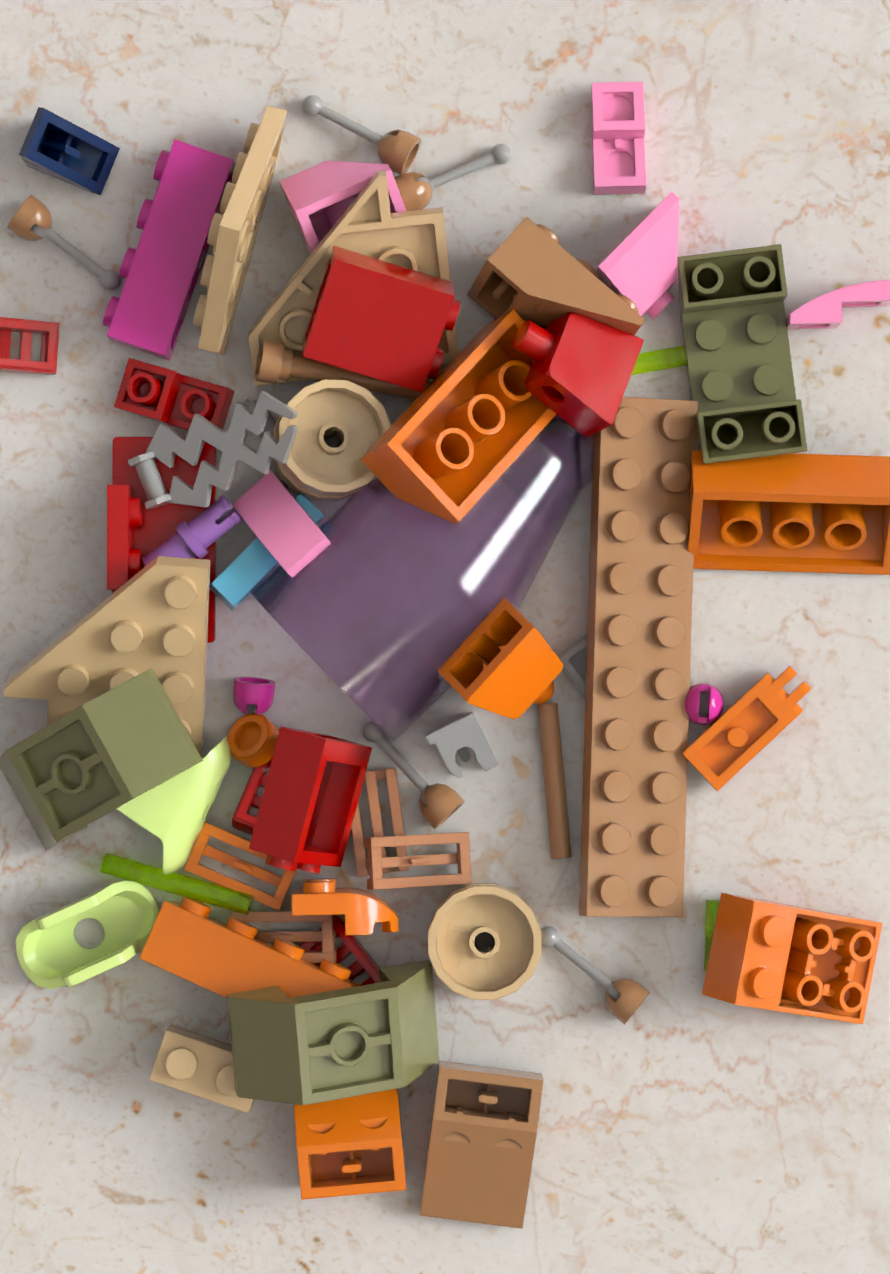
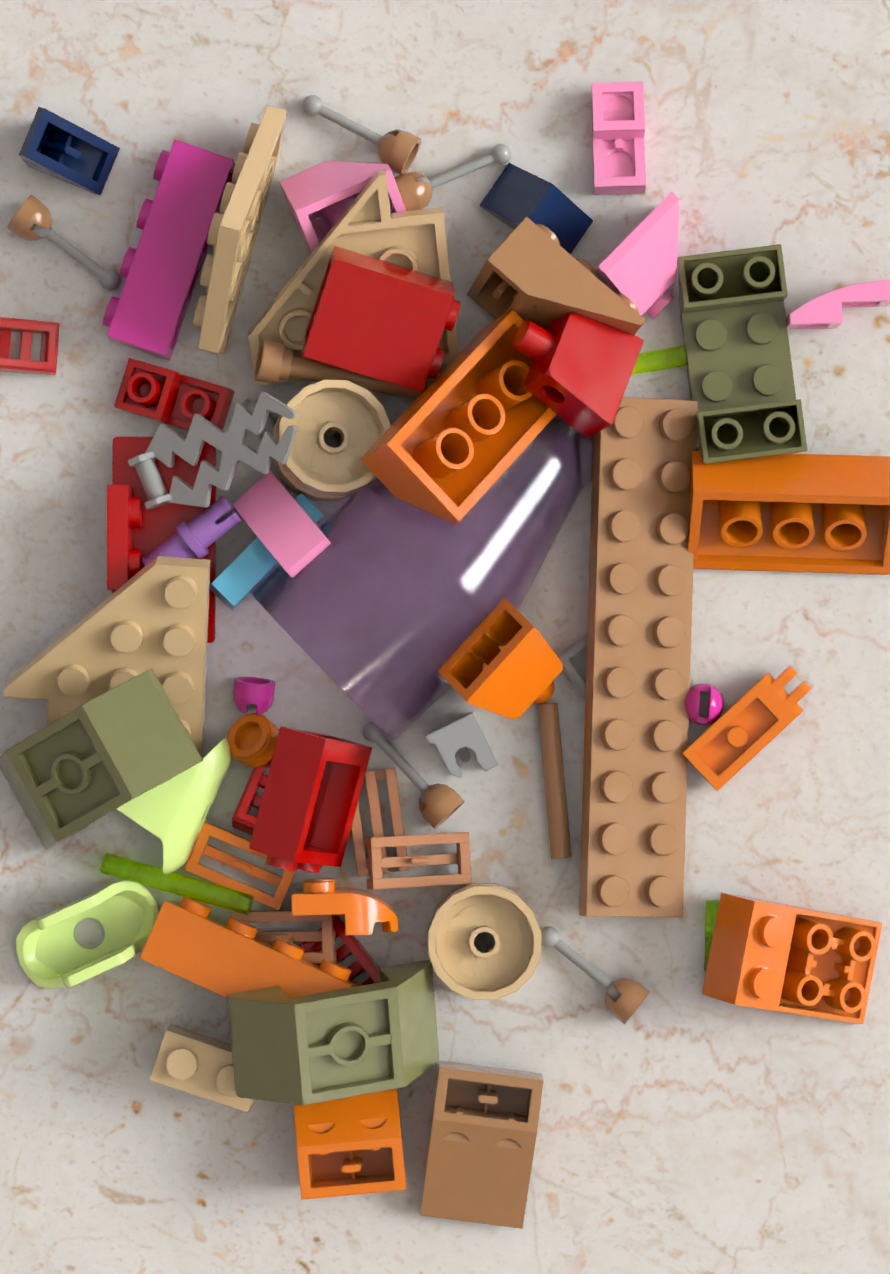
(524, 195): none -> dark blue slope

